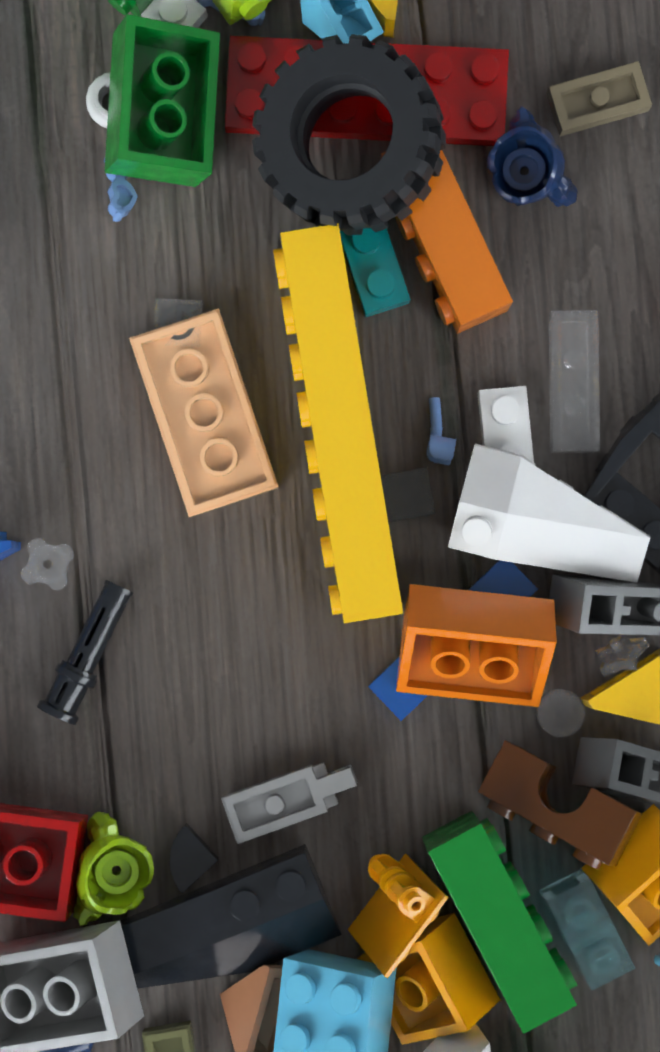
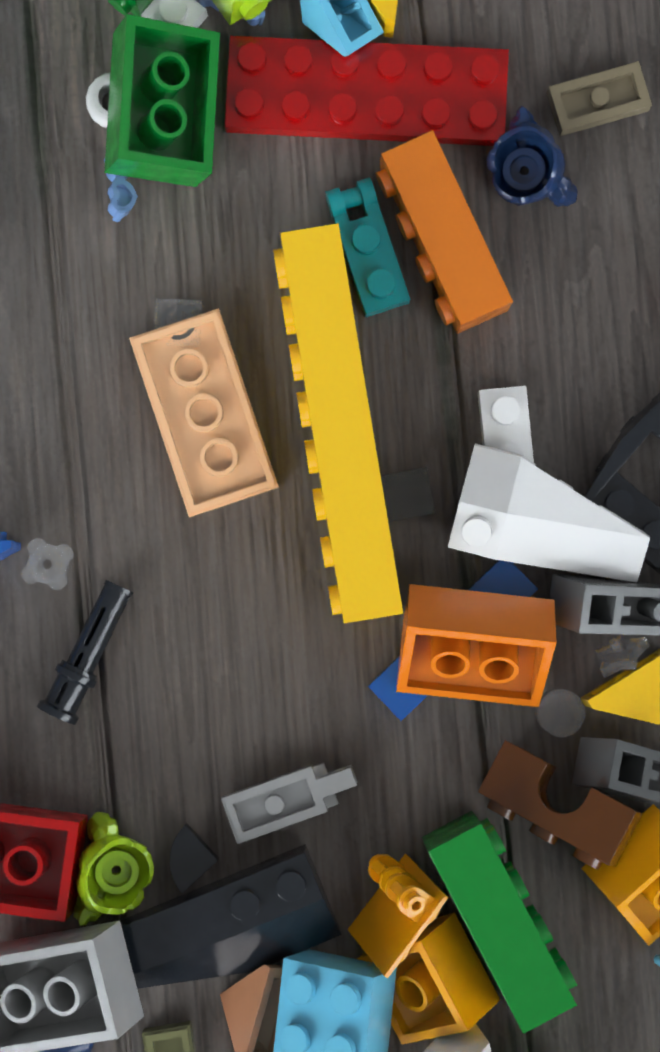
(309, 90): black tyre -> none
(439, 448): medium blue hand -> none
(574, 381): clear tile -> none
(587, 929): clear light blue brick -> none

